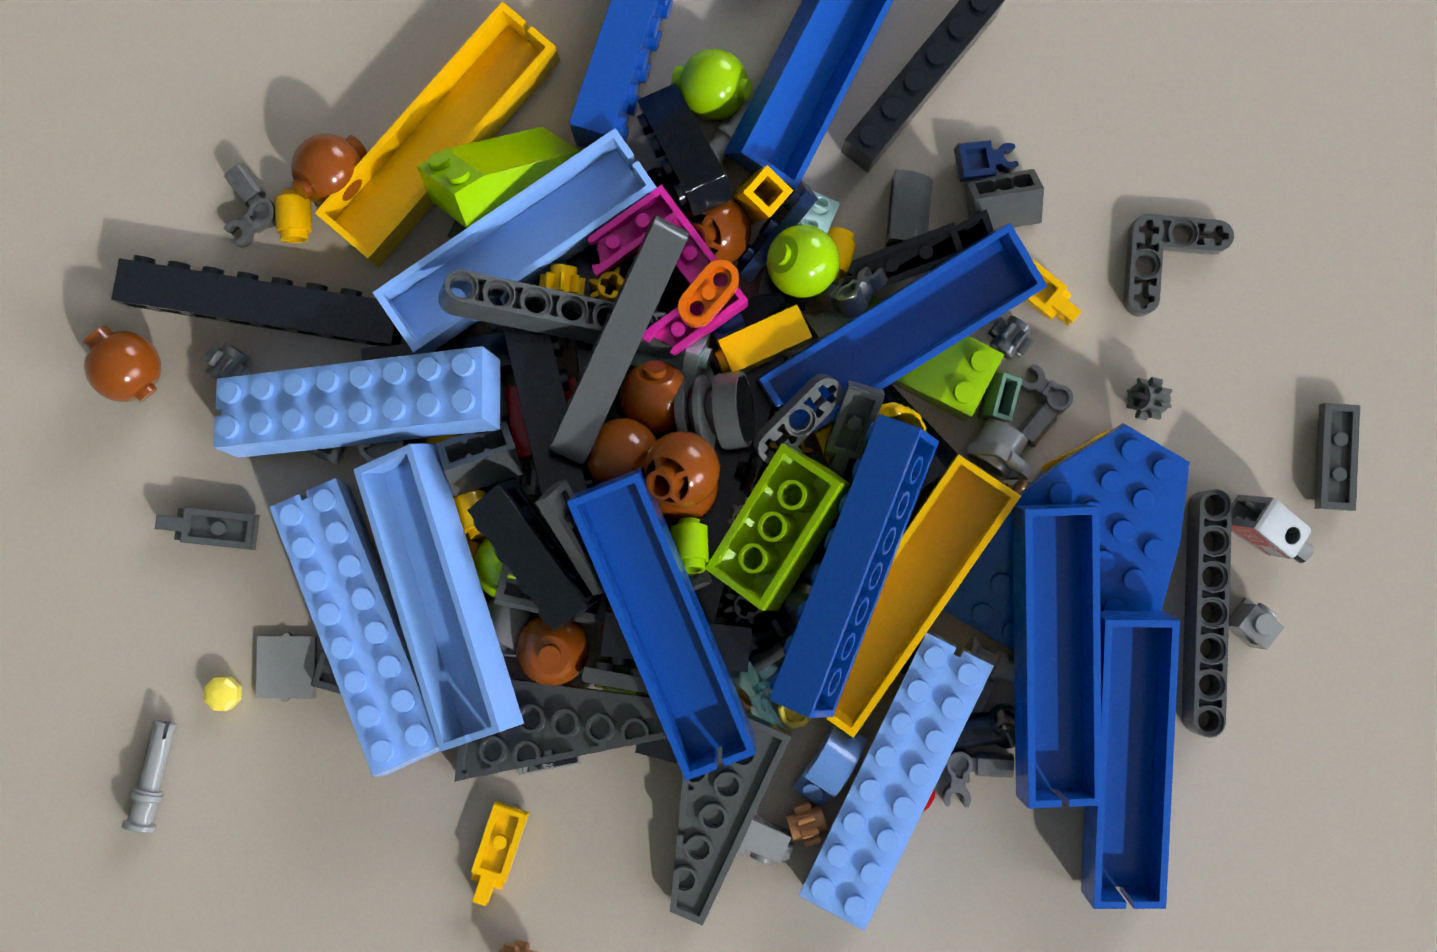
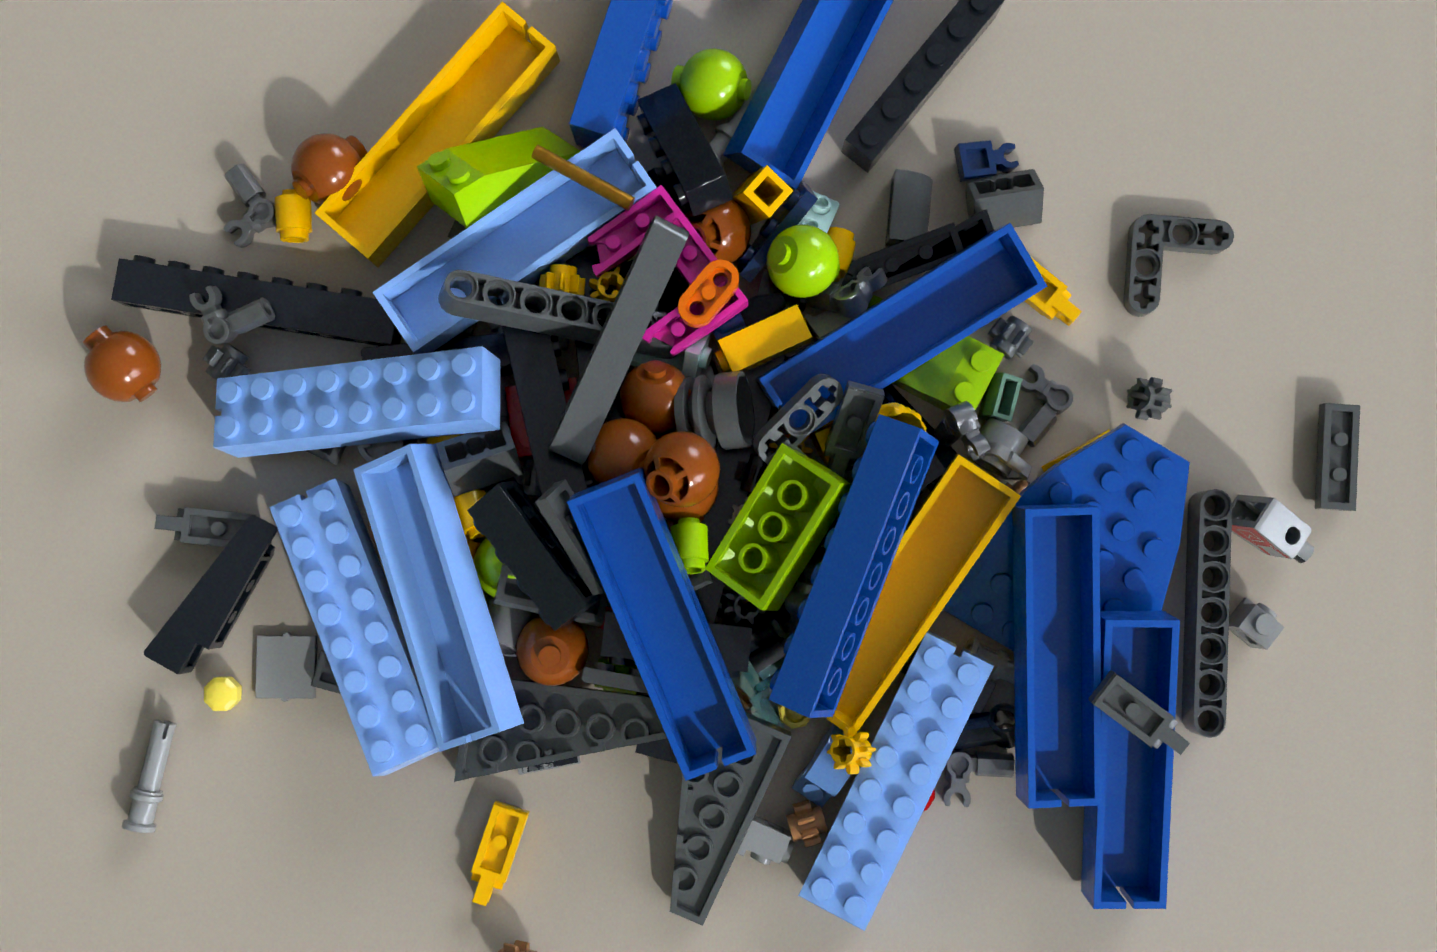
(216, 600): none -> black wedge
(224, 328): none -> flat silver bar
(583, 177): none -> pearl gold bar
(860, 747): none -> yellow gear
(962, 424): none -> flat silver bar
(1137, 713): none -> dark grey hinge

